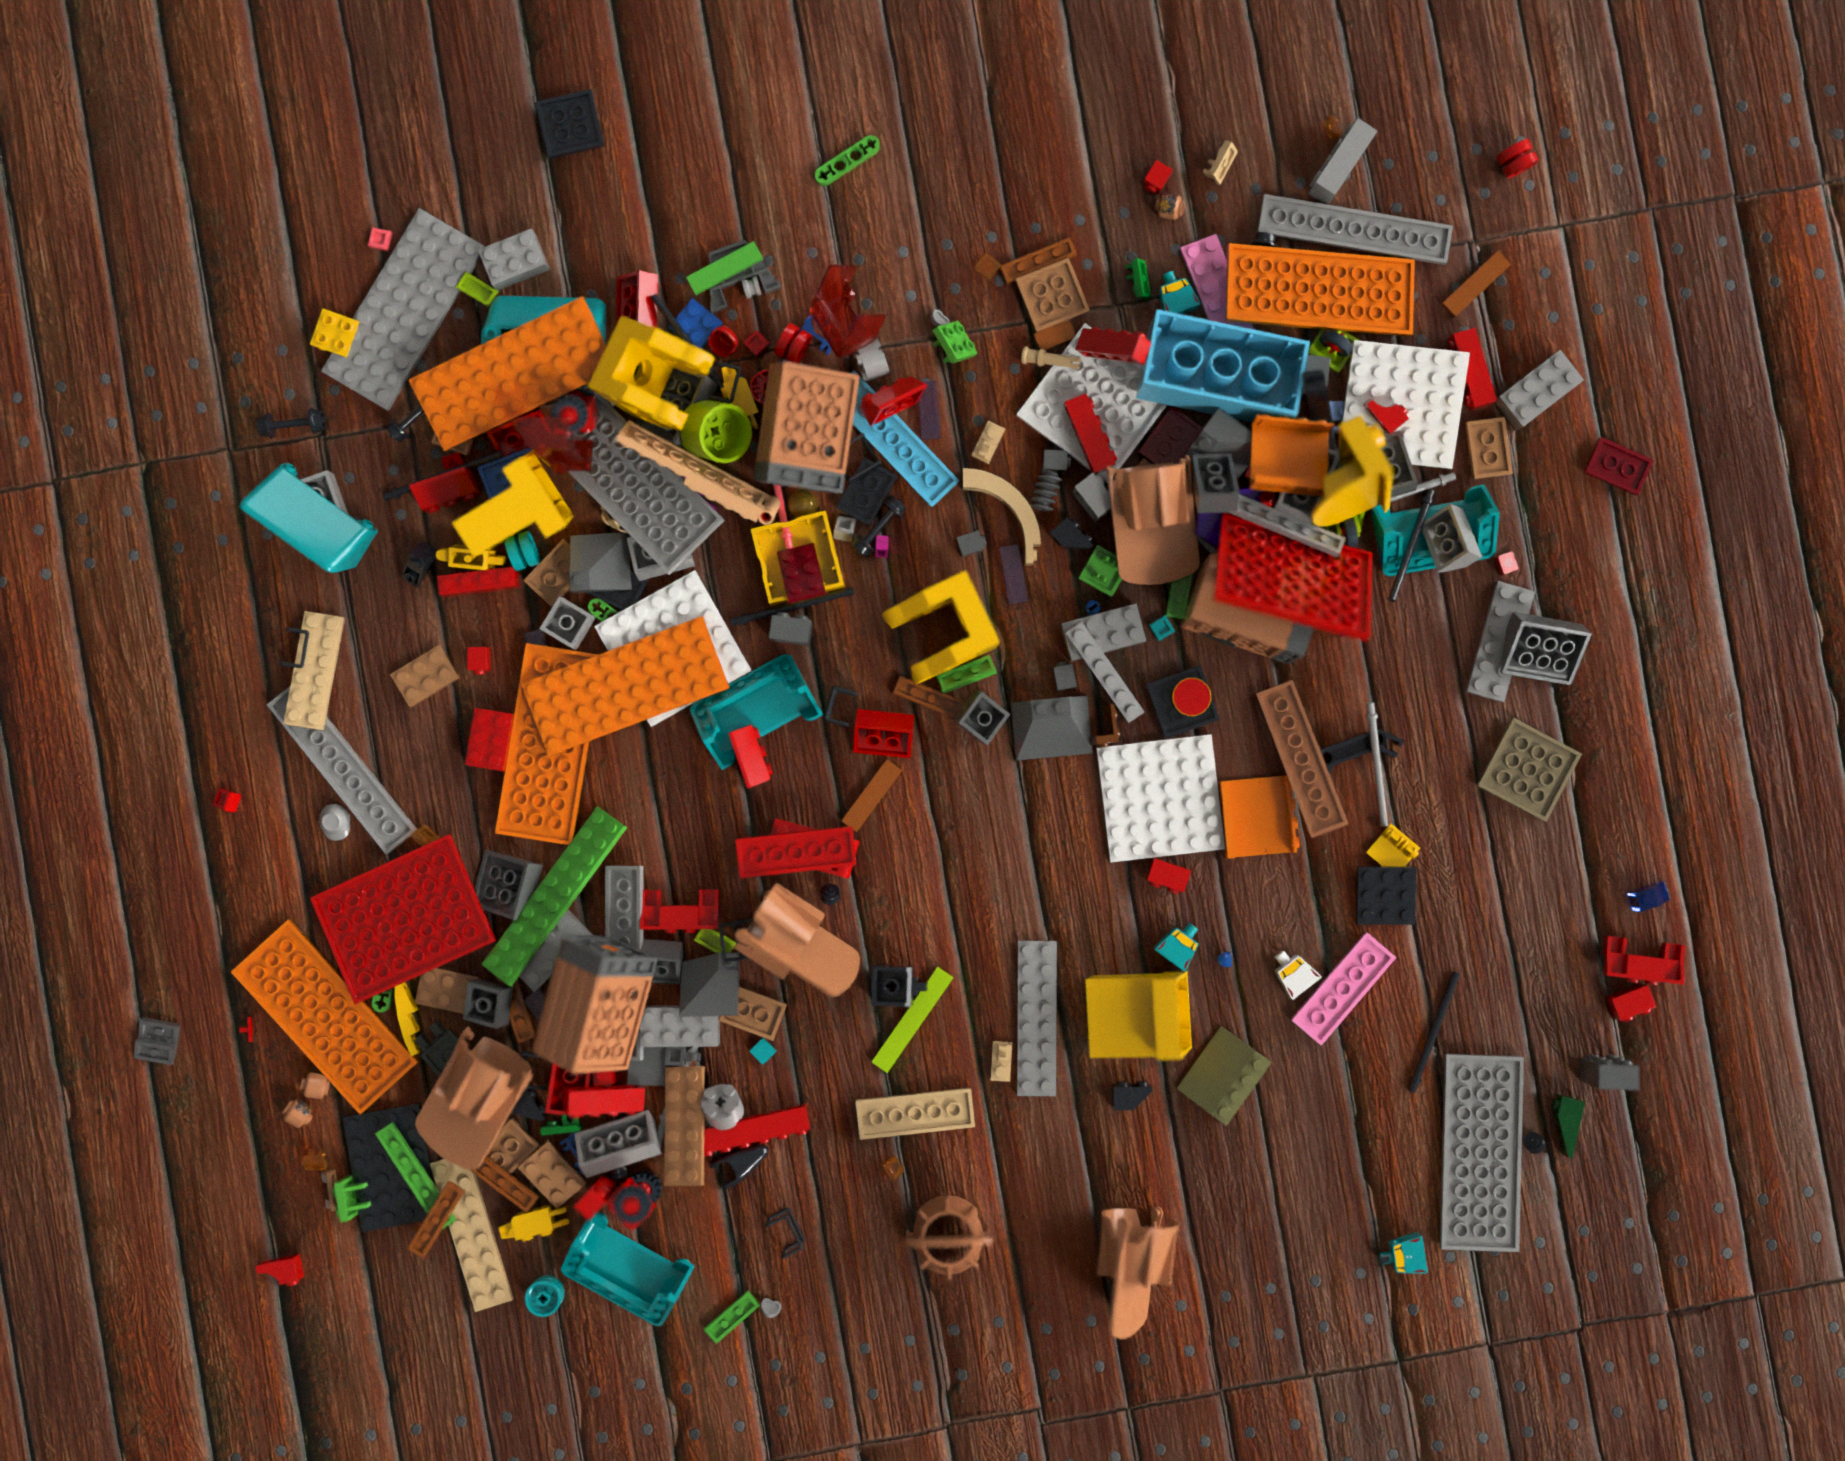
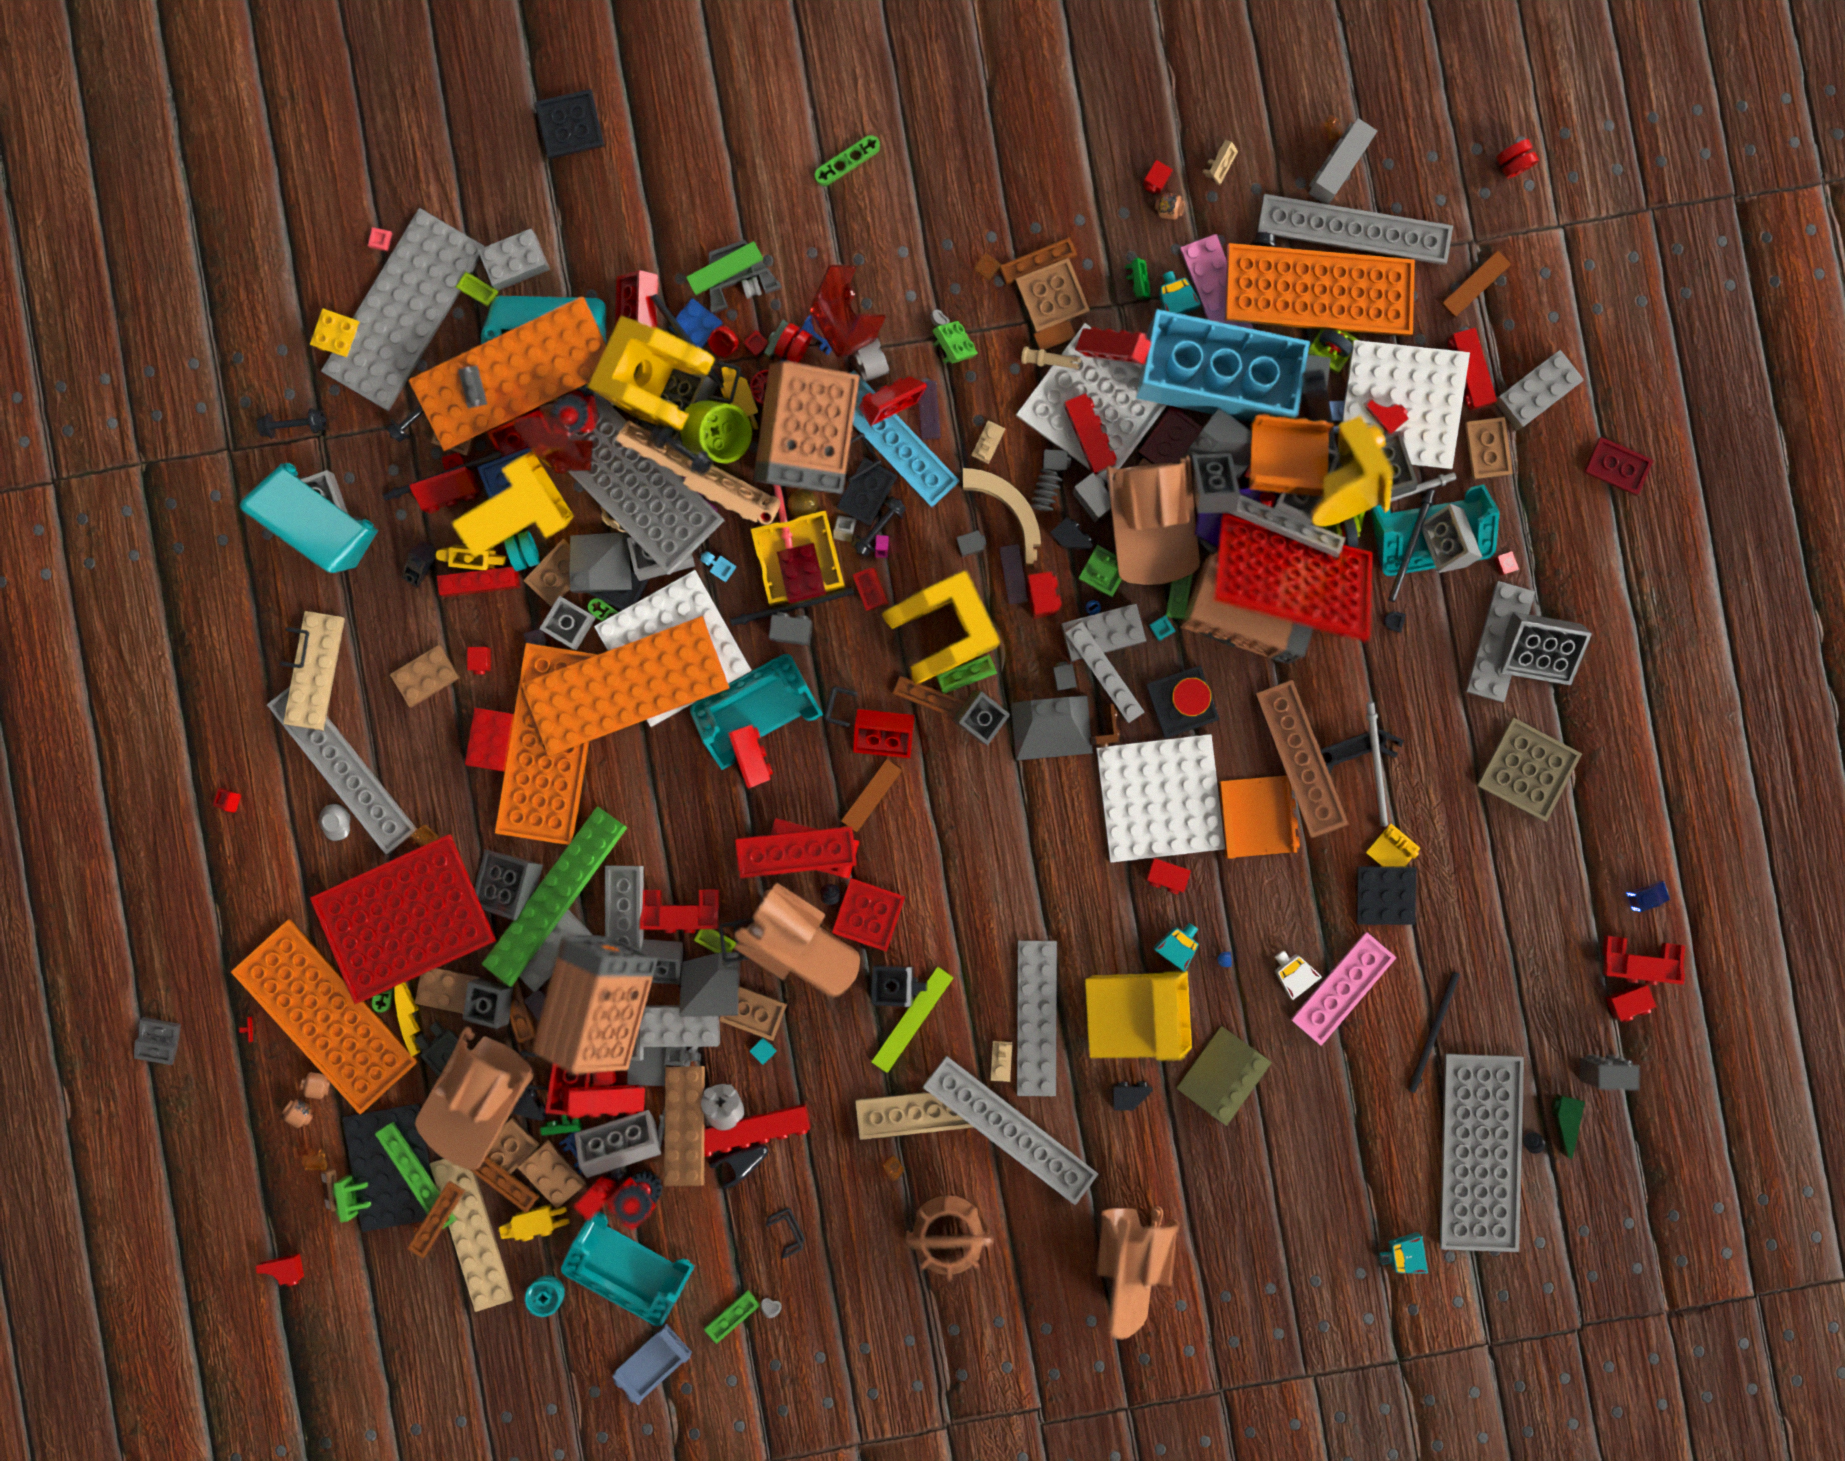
(472, 386): none -> dark grey hinge
(651, 1364): none -> sand blue panel
(662, 435): none -> black piece
(722, 568): none -> medium azure plate
(773, 339): none -> sand green plate
(868, 914): none -> red plate
(870, 589): none -> red hinge
(1010, 1130): none -> light grey plate
(1042, 594): none -> red brick
(1394, 621): none -> black tile

